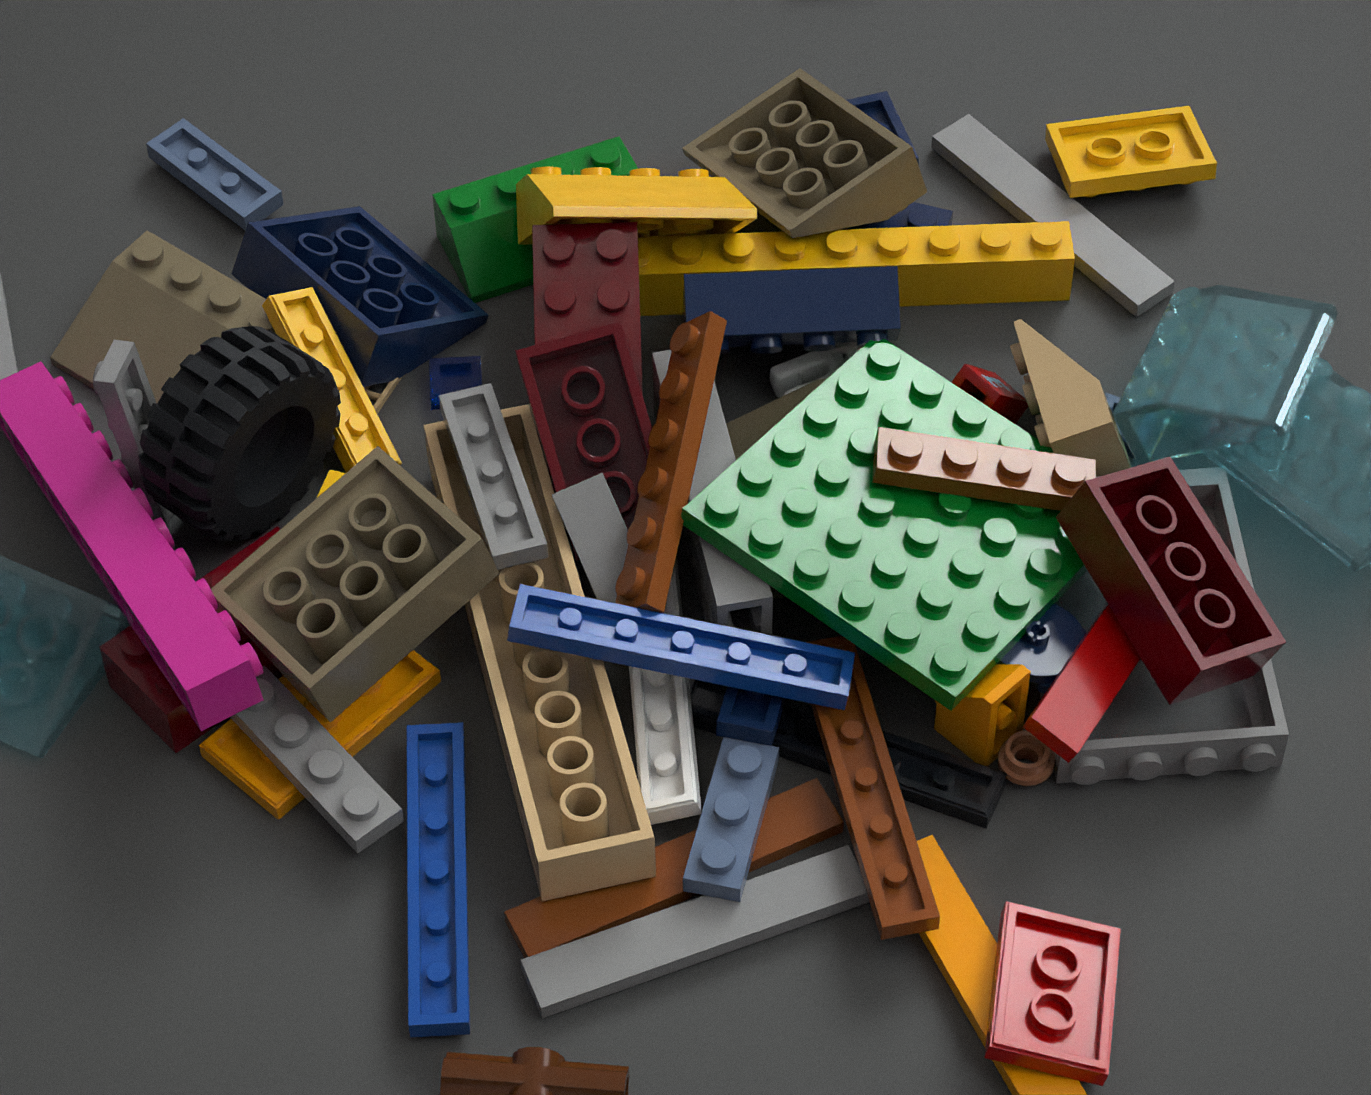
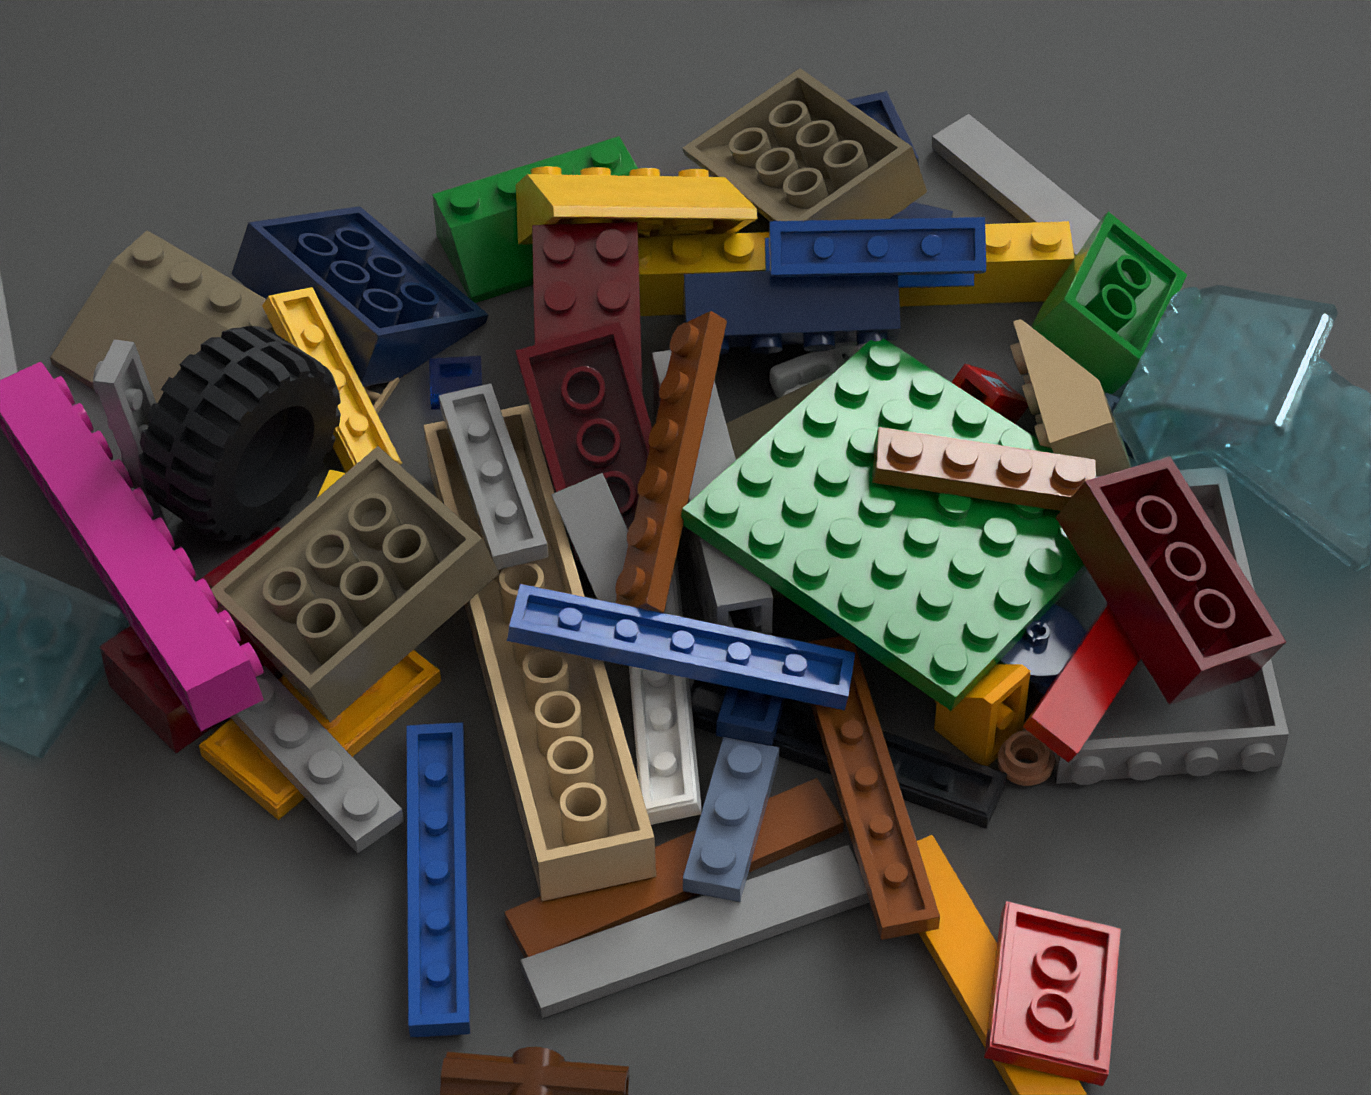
(214, 174): sand blue plate -> none
(915, 249): none -> blue fence
(1109, 302): none -> green slope
(1130, 152): yellow plate -> none

